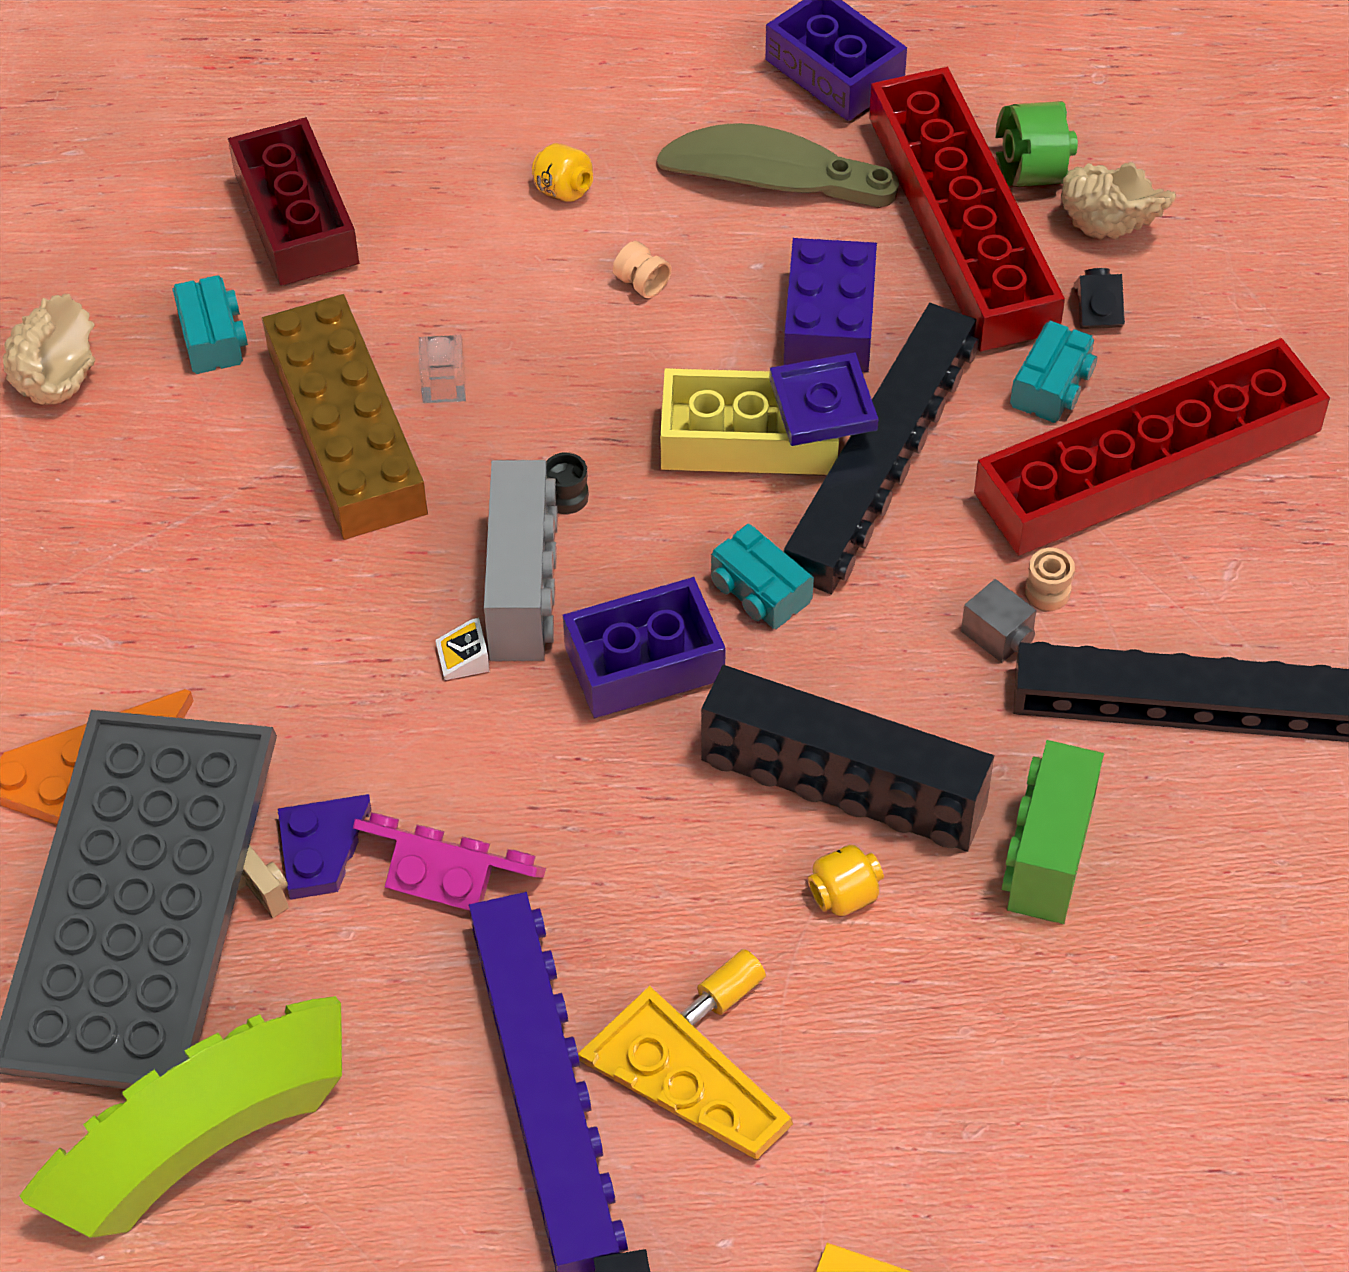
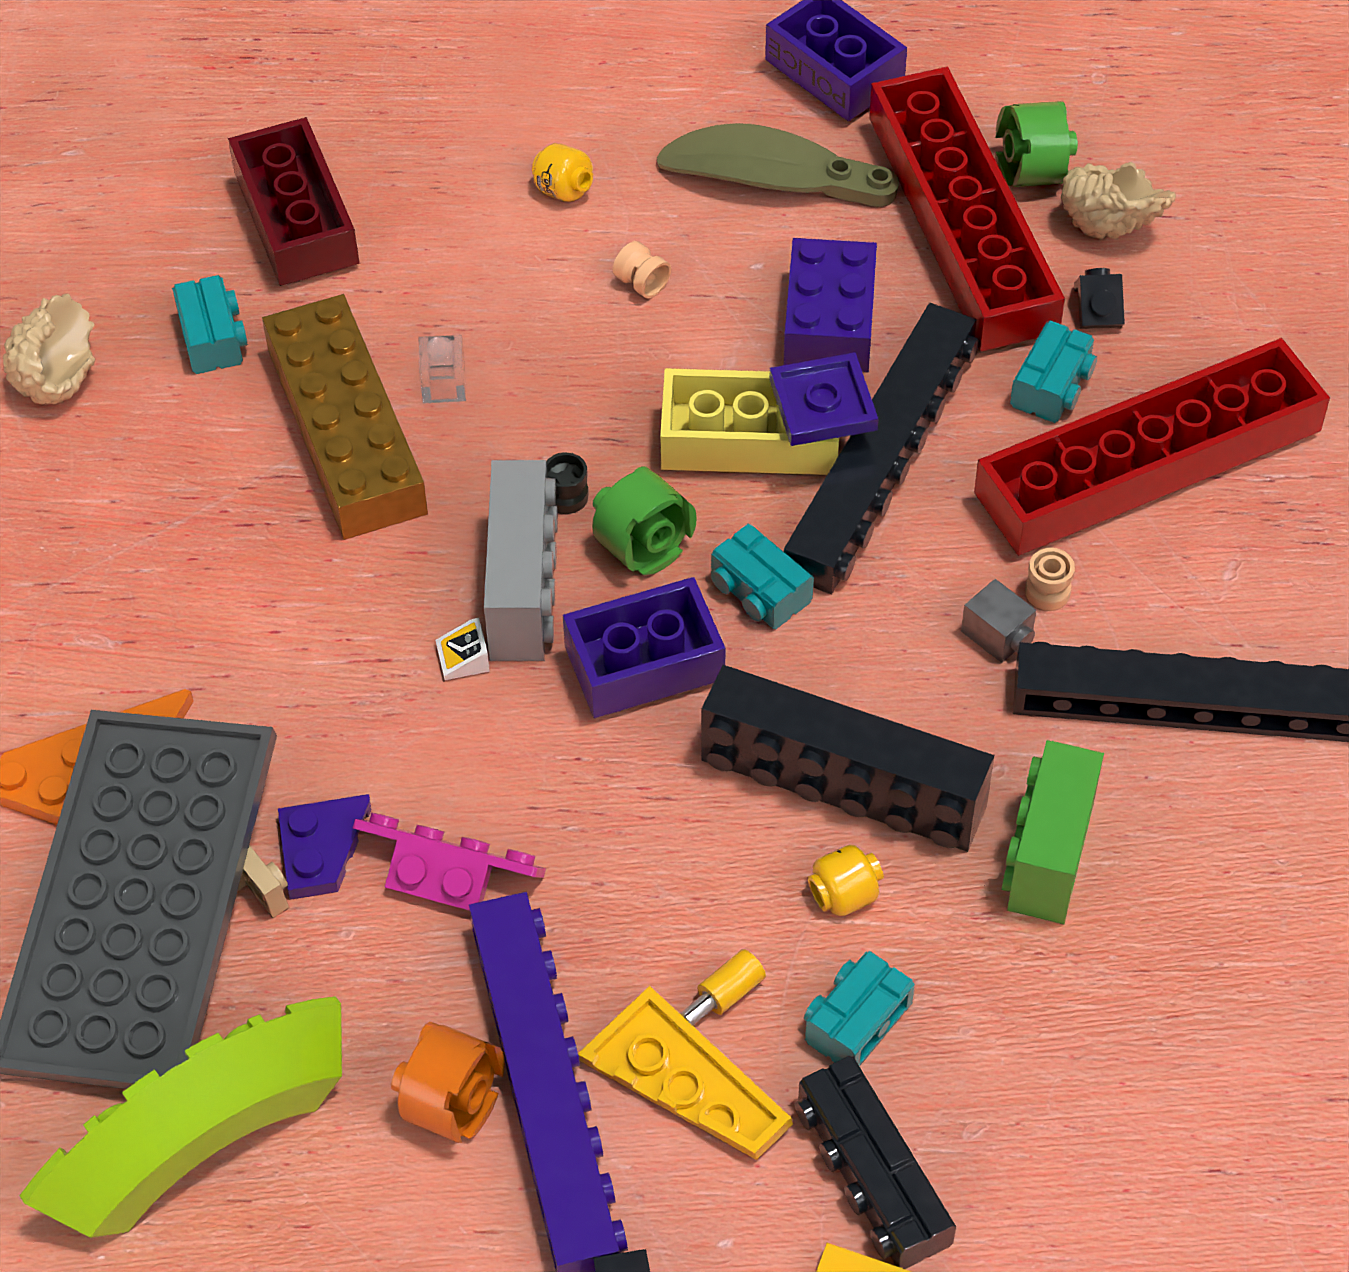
(448, 1082): none -> orange brick
(642, 521): none -> bright green brick
(859, 1009): none -> teal brick
(875, 1163): none -> black brick

